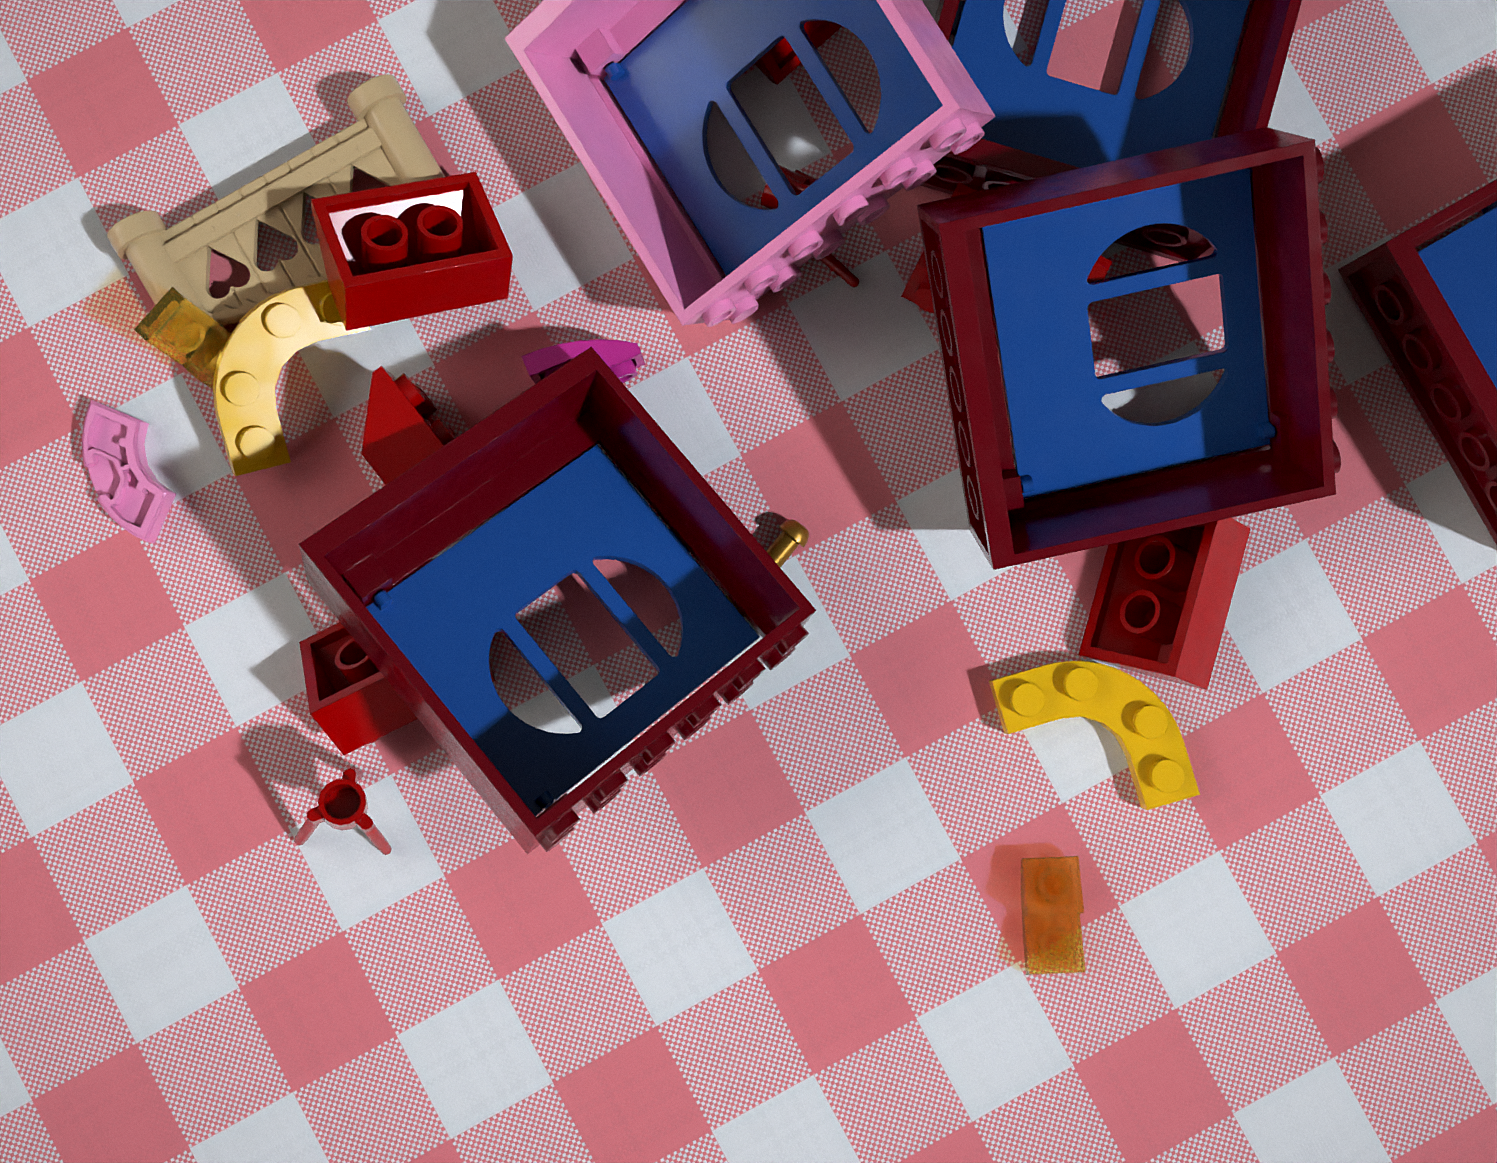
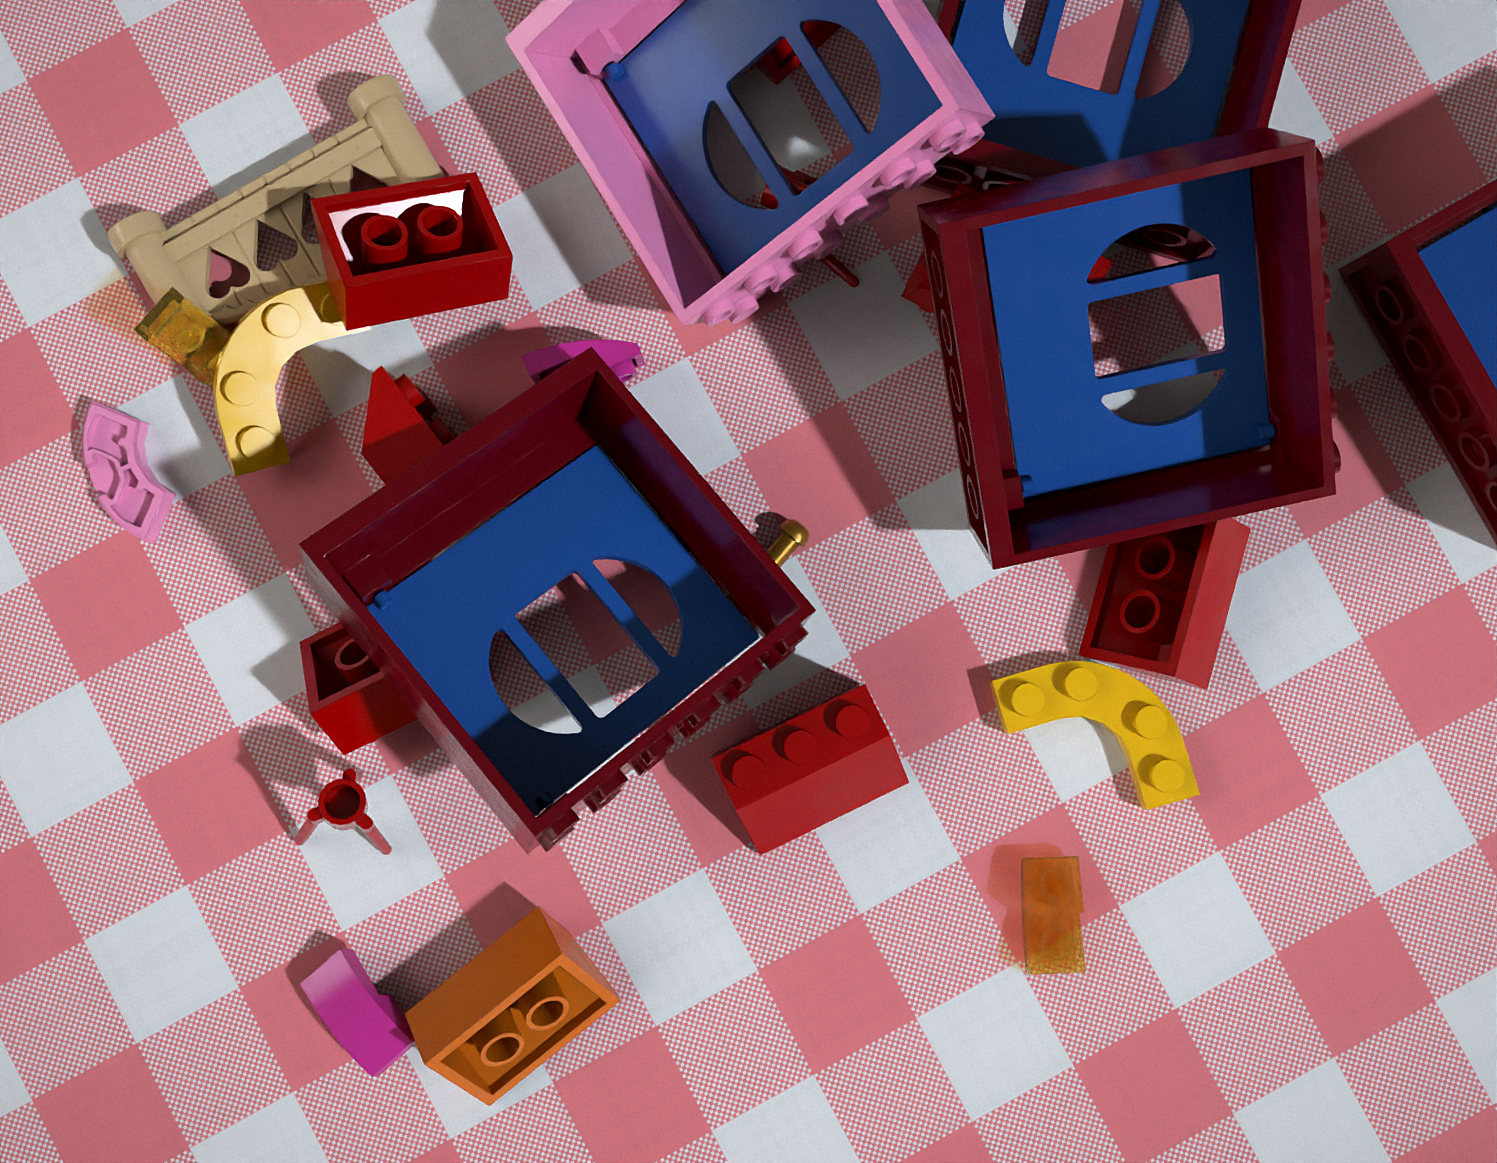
(358, 1017): none -> dark pink slope
(510, 1008): none -> orange slope
(810, 768): none -> red slope

